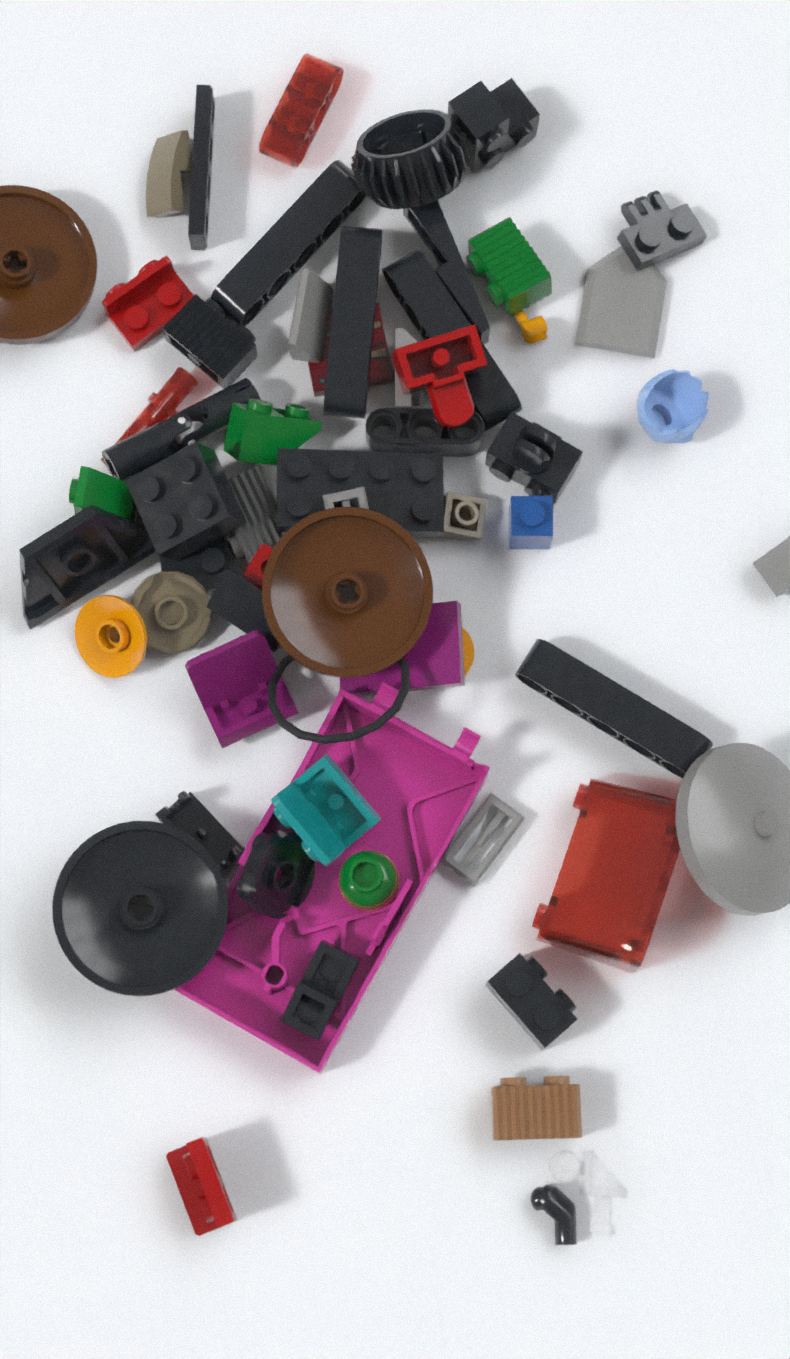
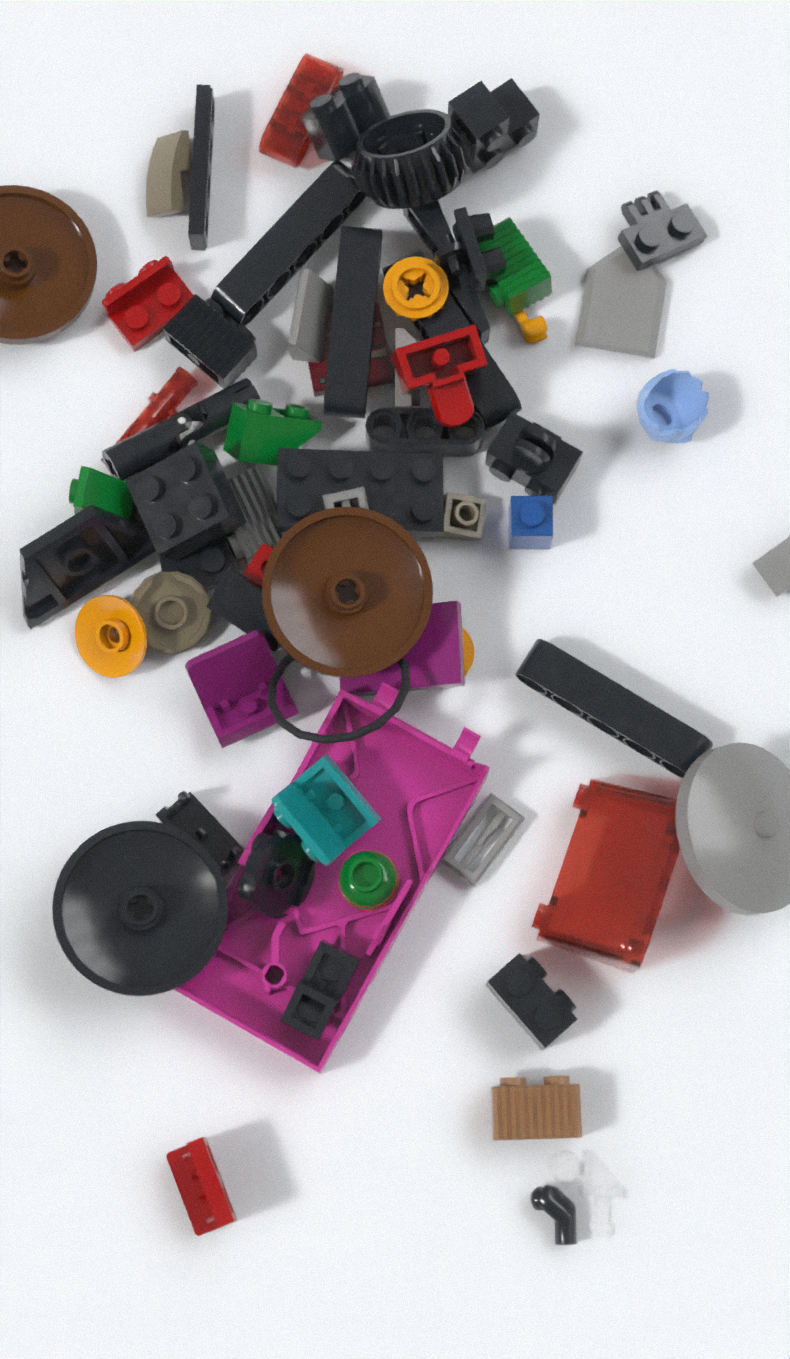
(341, 117): none -> black brick
(412, 271): none -> light orange gear
(468, 233): none -> black hips

